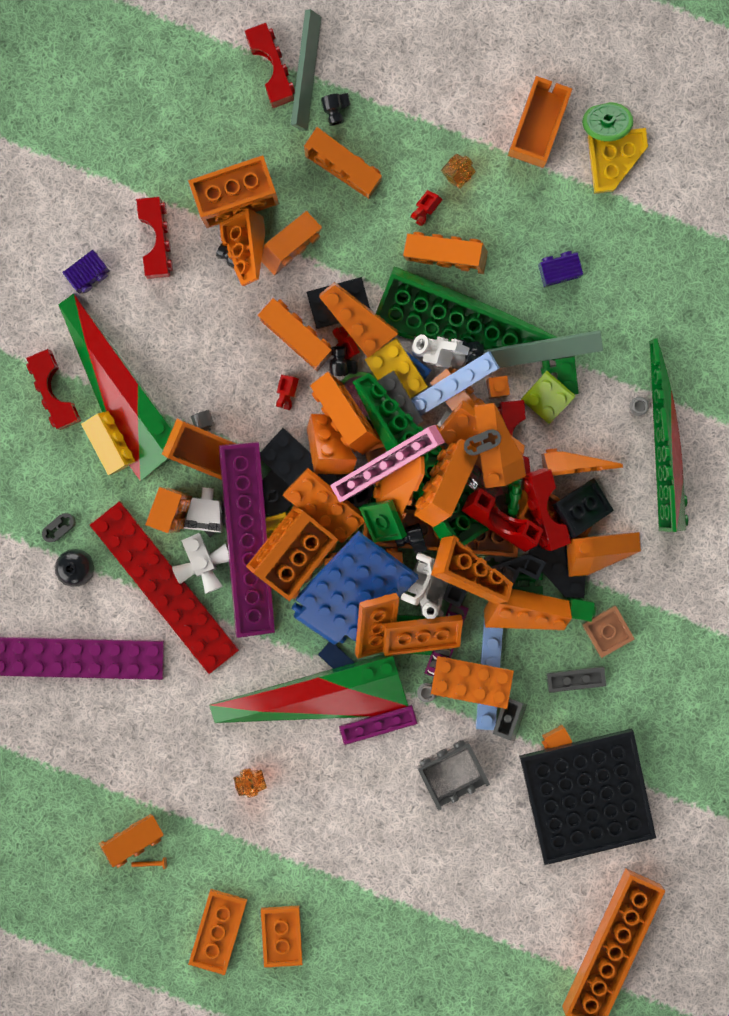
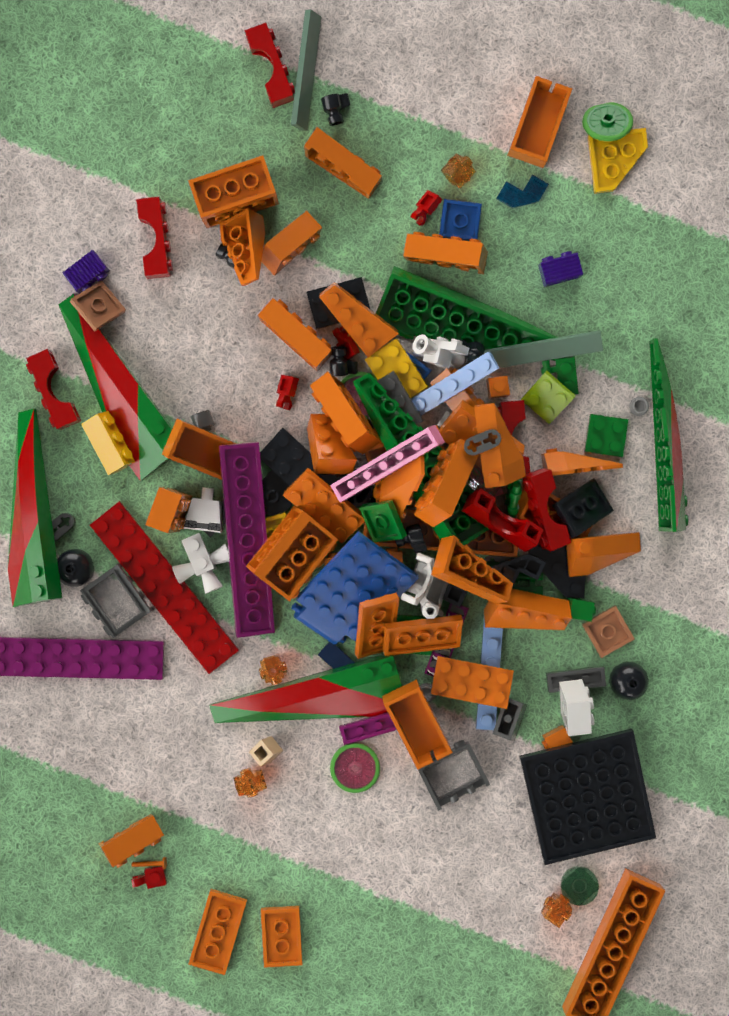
(32, 548): none -> green wedge
(98, 305): none -> nougat plate
(115, 601): none -> window
(153, 877): none -> red plate
(265, 751): none -> tan brick
(276, 663): none -> clear orange brick
(344, 760): none -> clear pink wheel
(416, 724): none -> orange piece
(460, 219): none -> blue plate
(516, 198): none -> tile
(556, 909): none -> clear orange brick
(576, 707): none -> white brick
(579, 885): none -> clear green tile
(606, 435): none -> green plate
(629, 680): none -> black cylinder

